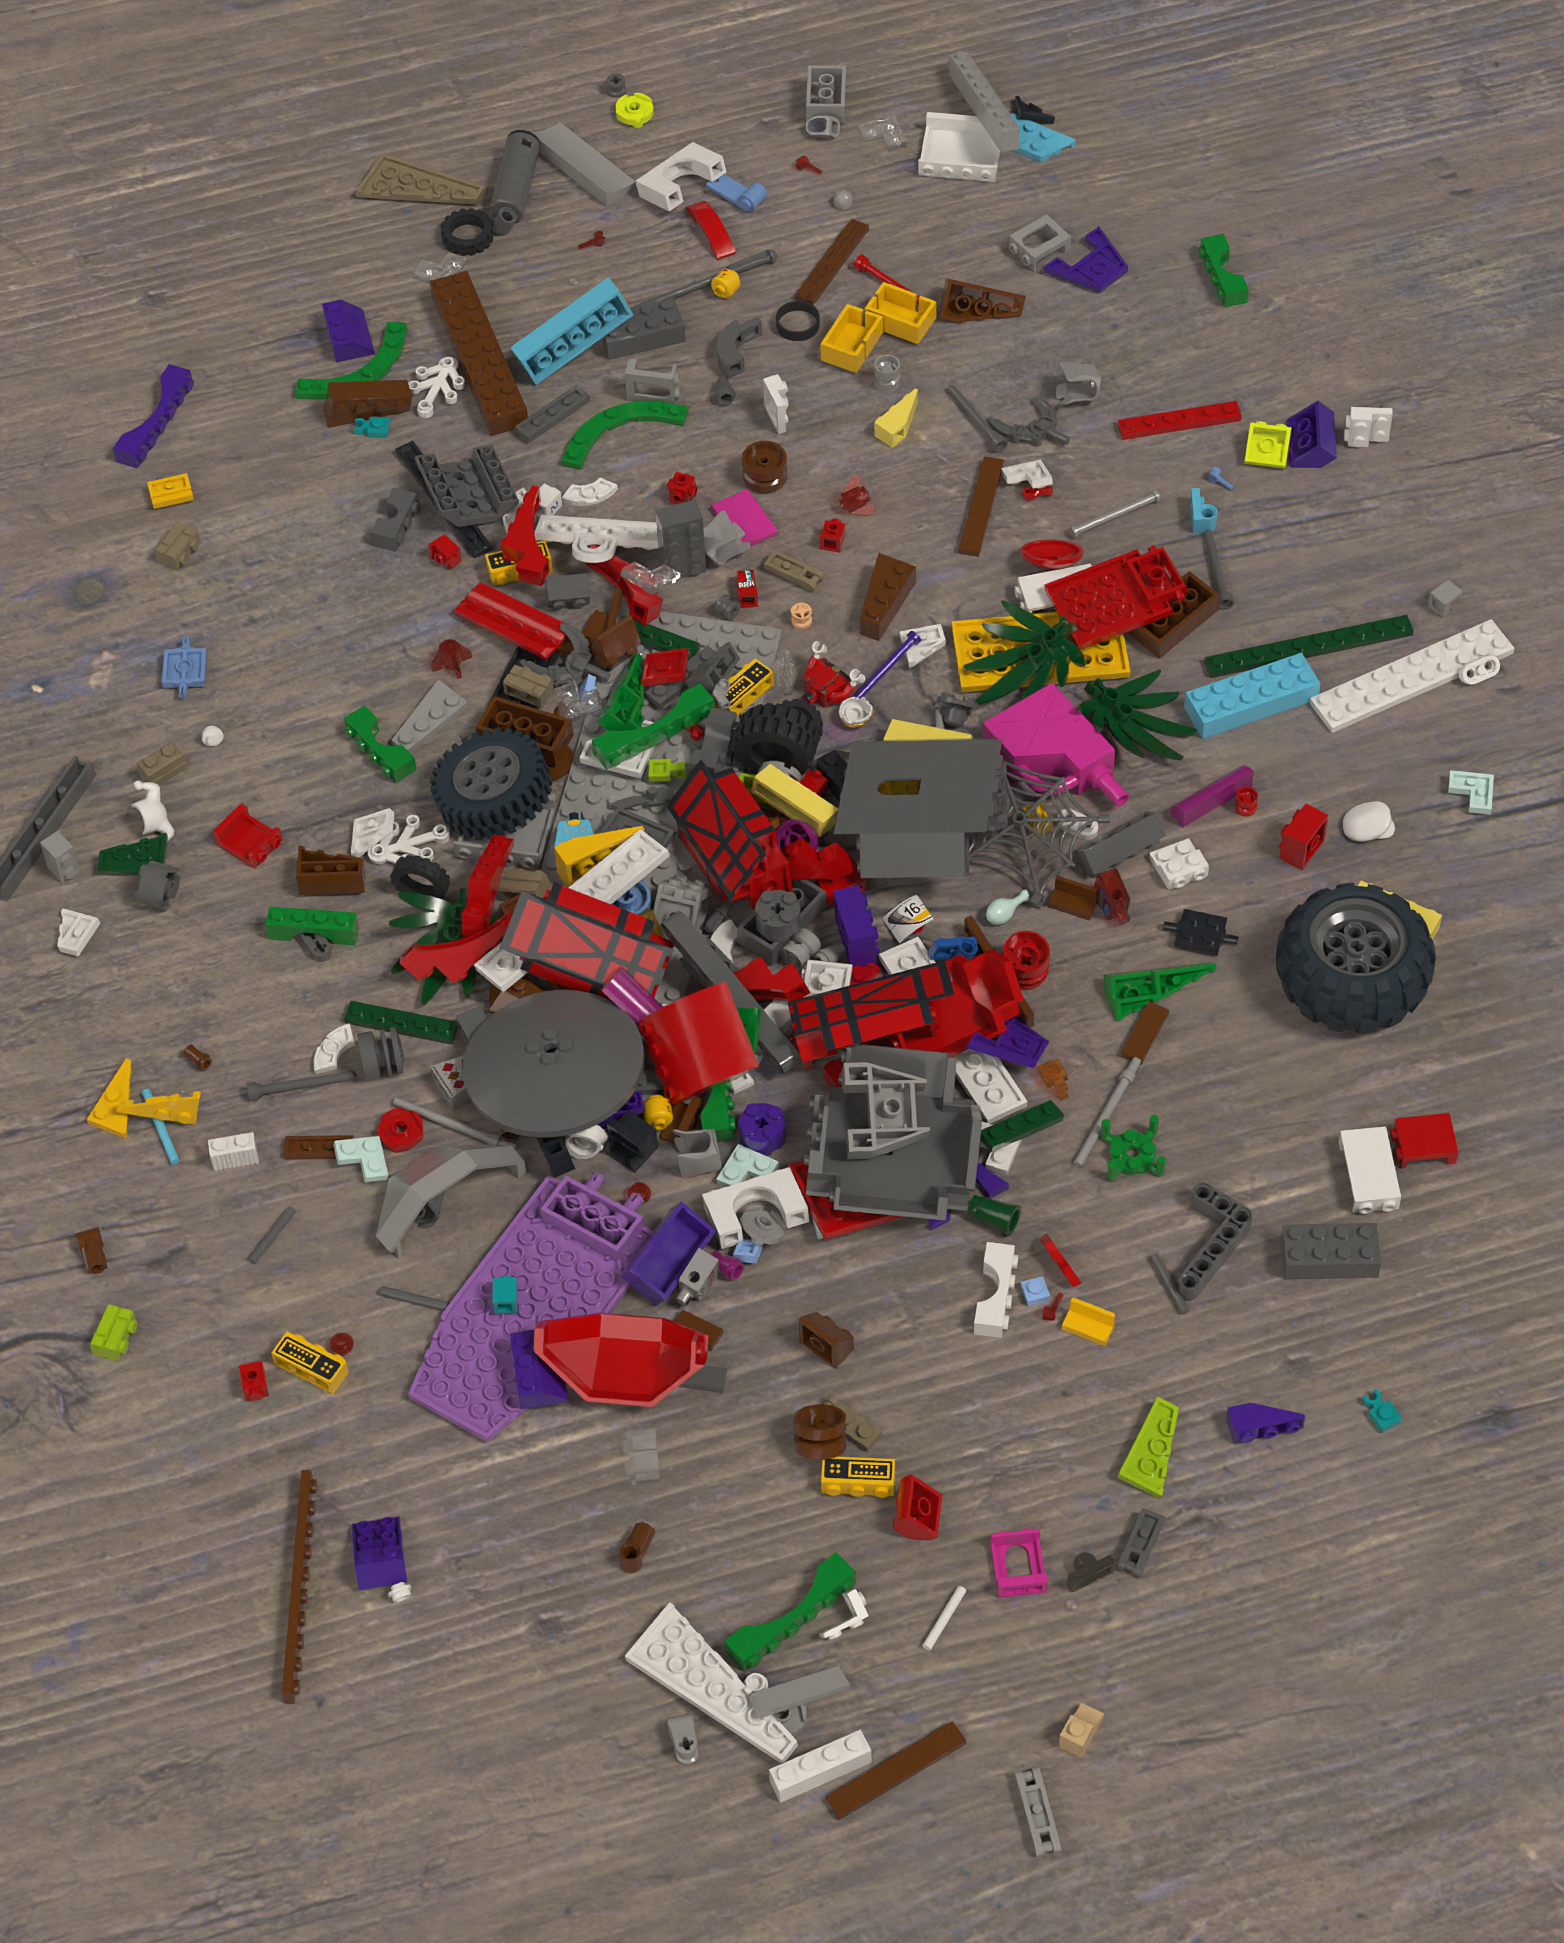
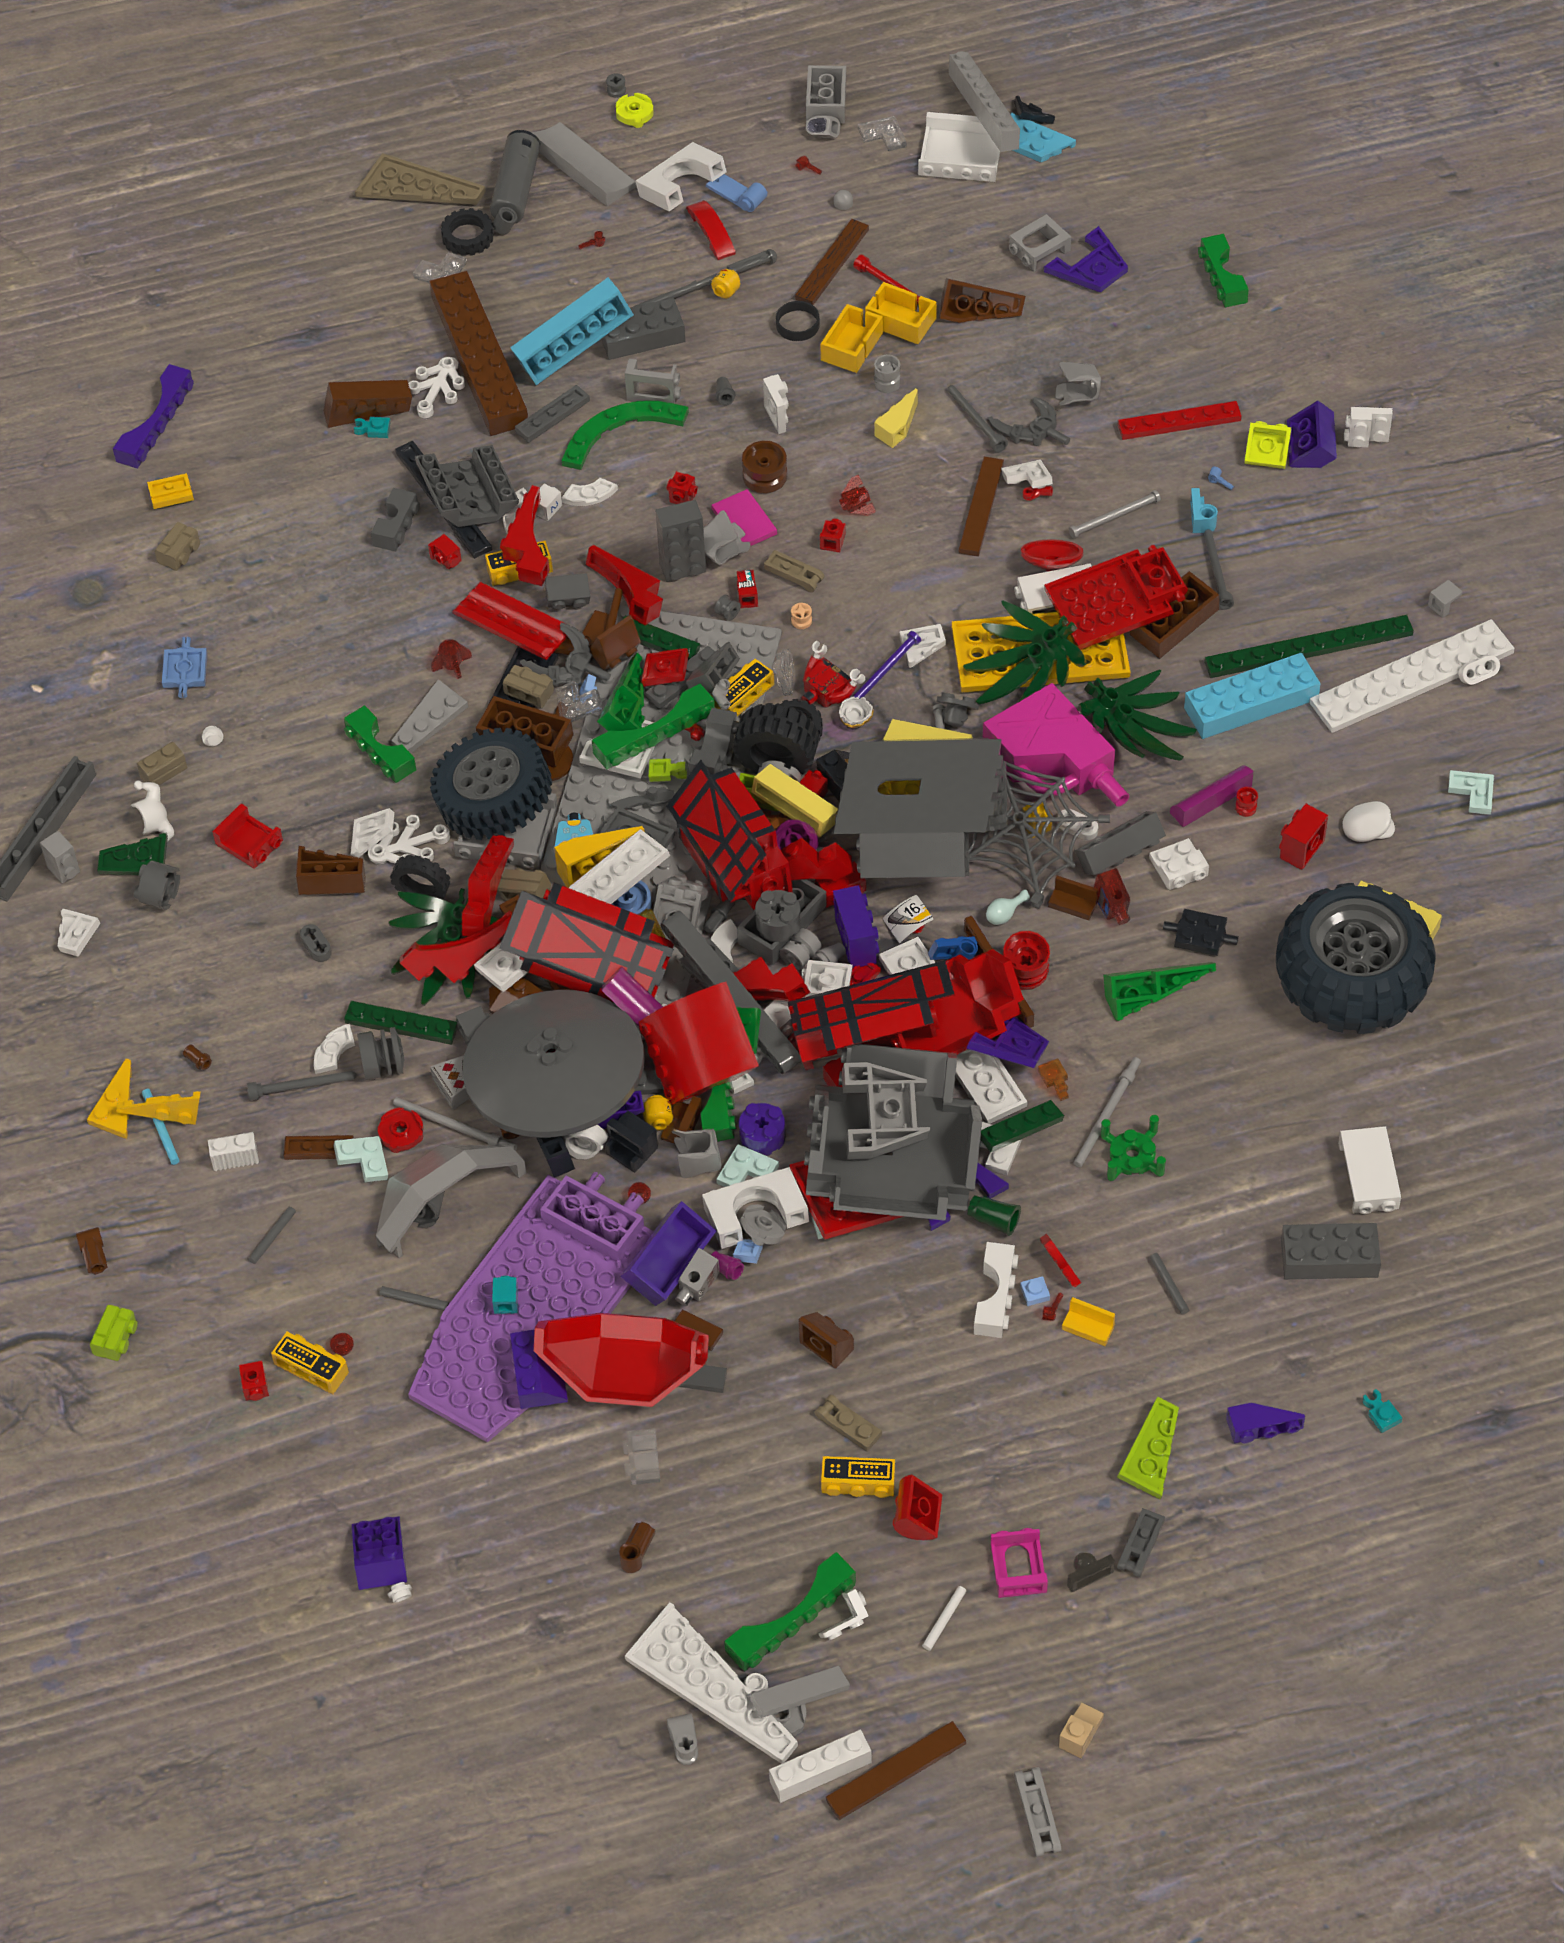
(299, 1594): reddish brown plate -> none
(335, 925): green arch -> none
(347, 330): dark purple slope -> none
(373, 371): green plate -> none
(590, 531): white plate -> none
(650, 581): clear plate -> none
(730, 339): dark grey arch -> none
(820, 1432): reddish brown wheel -> none
(886, 593): reddish brown wedge -> none
(1145, 1032): reddish brown tile -> none
(1217, 1243): dark grey beam -> none
(1424, 1138): red panel -> none

